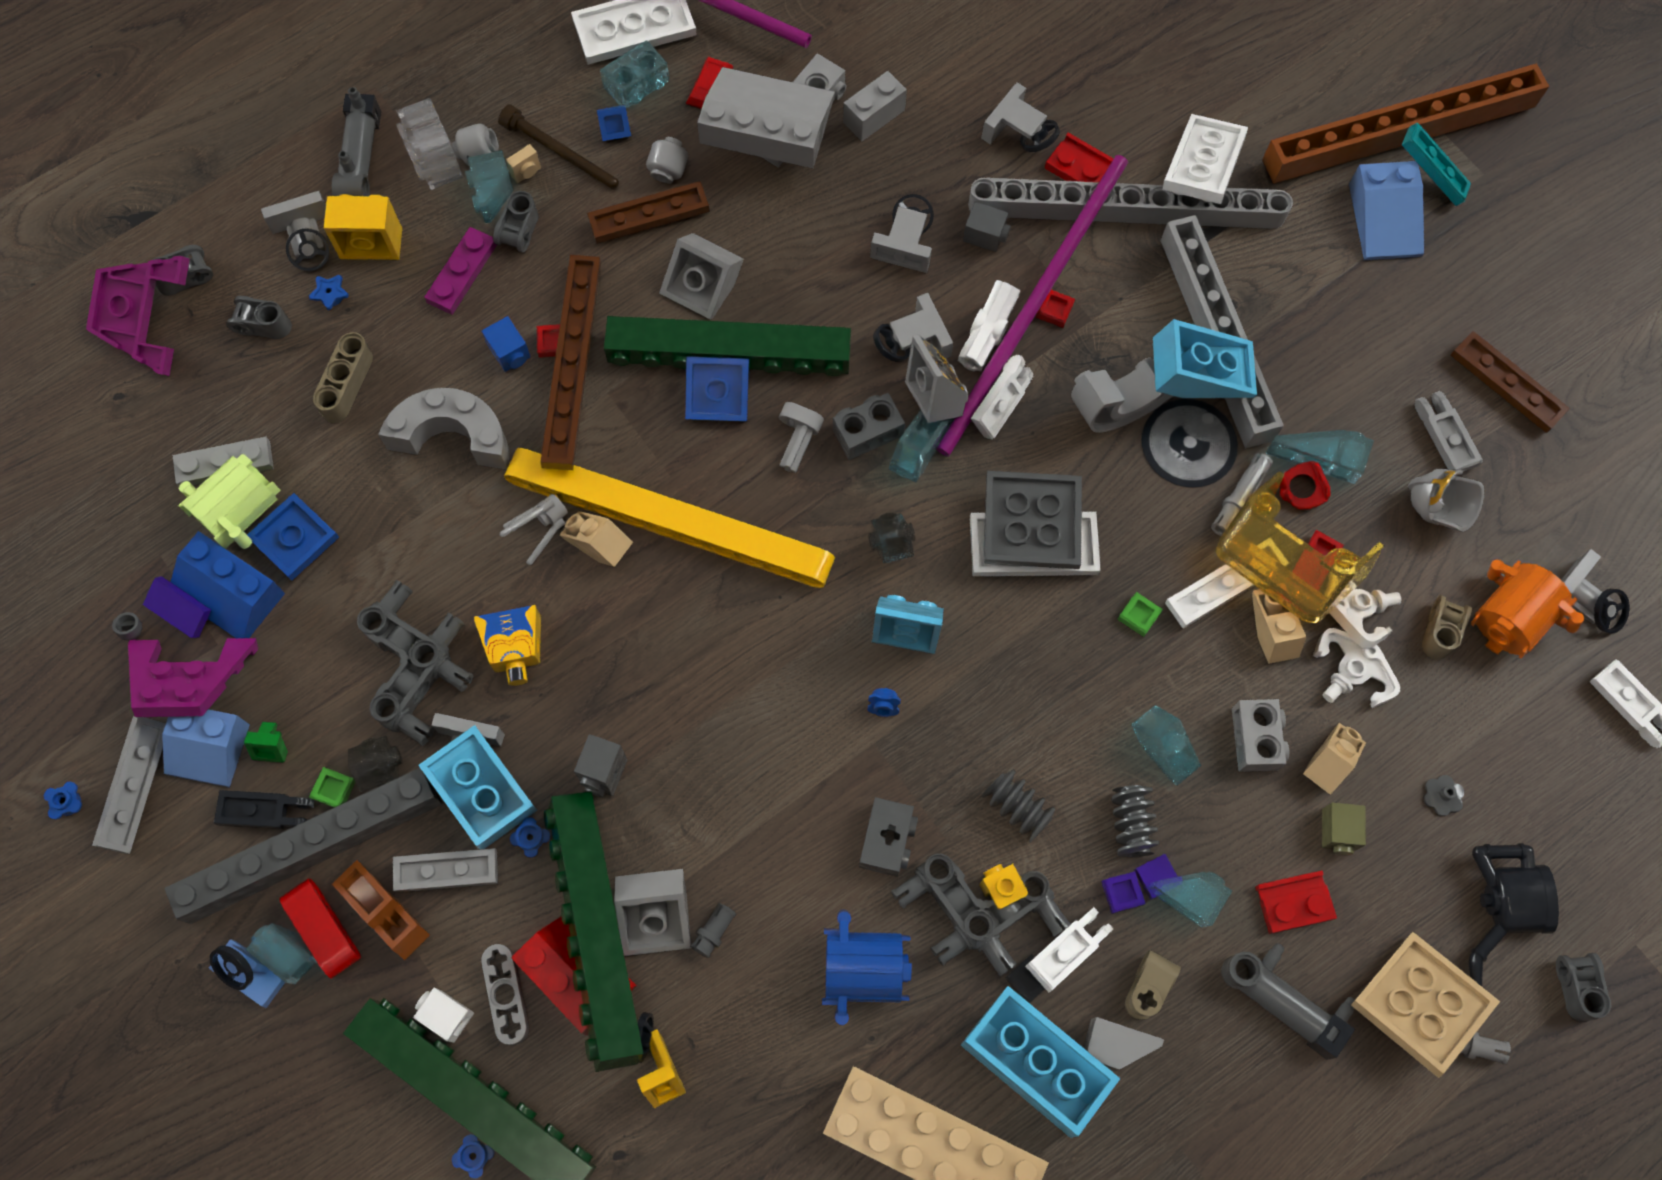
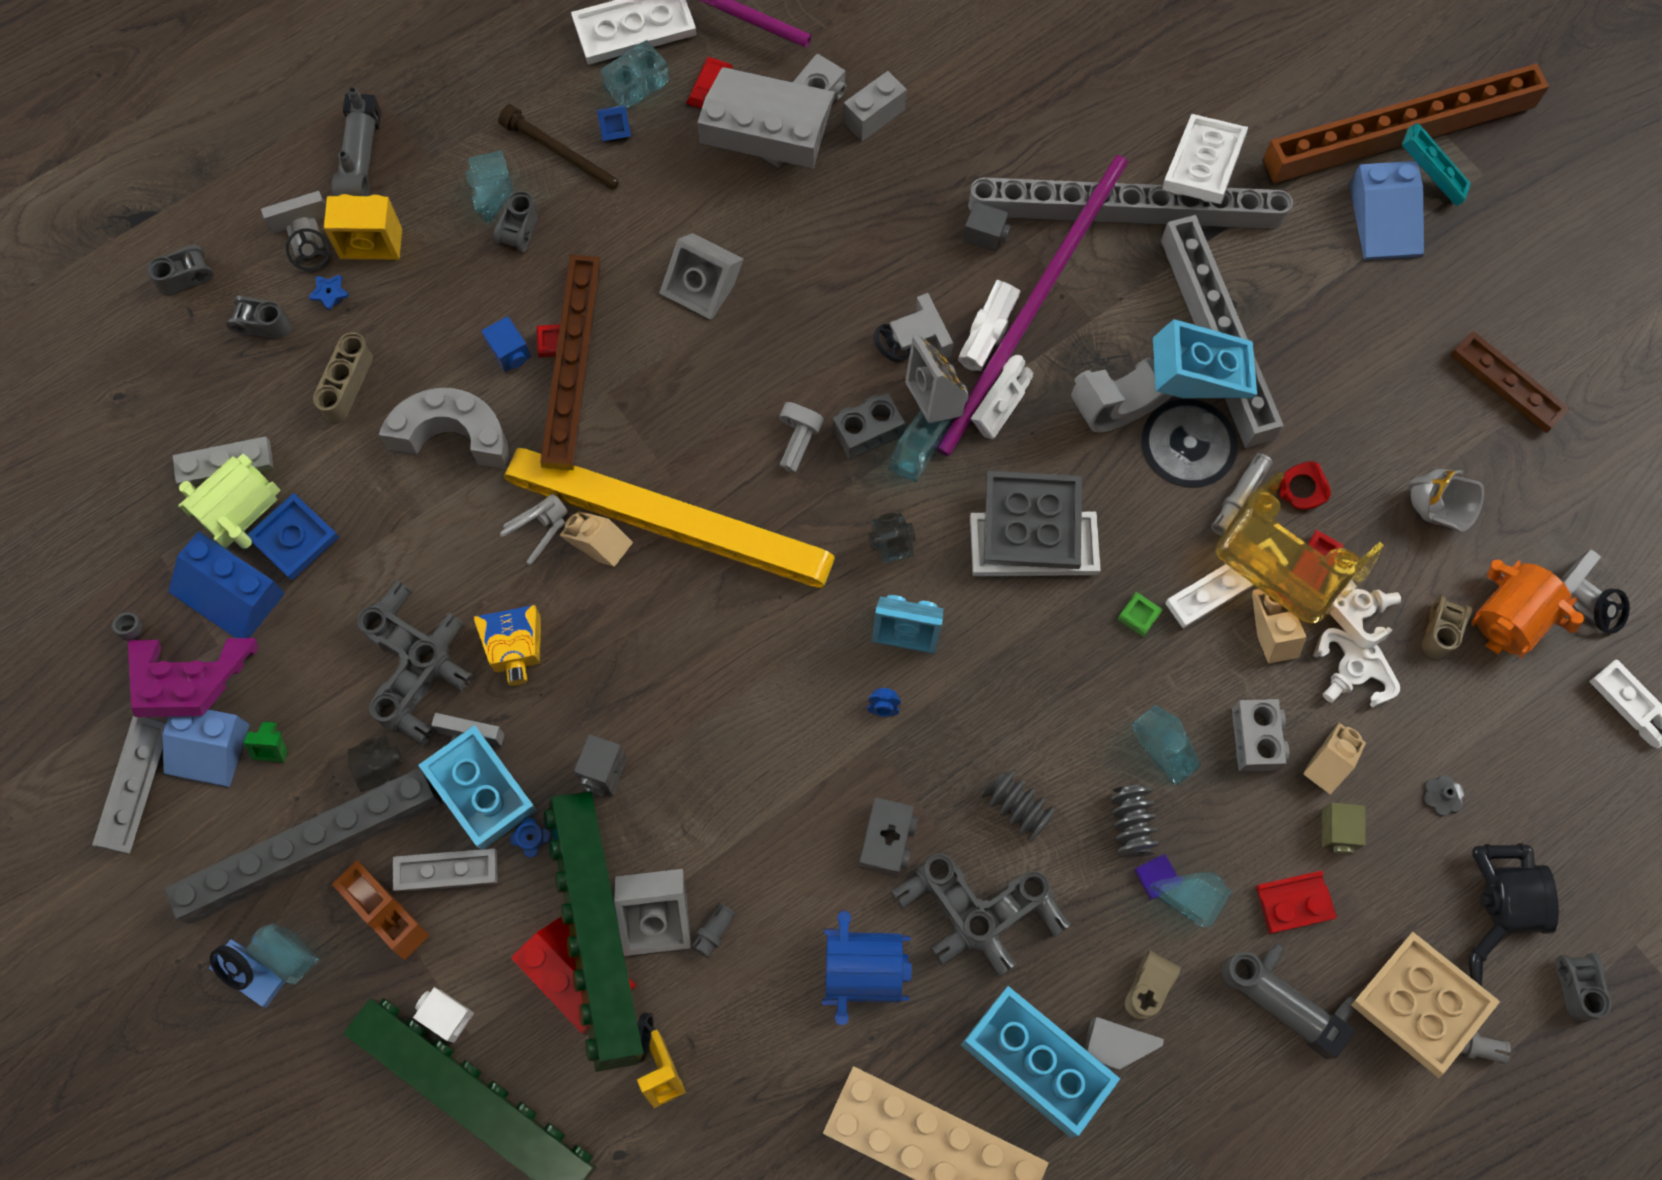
(70, 806): blue plate -> none
(123, 307): magenta wing -> none
(176, 607): dark purple tile -> none
(258, 809): black hinge -> none
(320, 928): red beam -> none
(332, 788): bright green tile -> none
(428, 144): clear brick -> none
(460, 271): magenta plate -> none
(462, 1157): blue plate -> none
(474, 141): light grey head -> none
(501, 1022): light grey beam -> none
(523, 164): tan plate -> none
(648, 212): reddish brown plate -> none
(667, 160): light grey head -> none
(717, 388): blue plate -> none
(766, 346): dark green brick -> none
(902, 243): light grey piece -> none
(1003, 885): yellow bracket -> none
(1022, 118): light grey piece -> none
(1025, 982): black tile -> none
(1056, 308): red tile -> none
(1067, 952): white hinge -> none
(1078, 161): red plate -> none
(1123, 892): dark purple tile -> none
(1338, 452): clear light blue slope -> none
(1448, 433): light grey hinge -> none

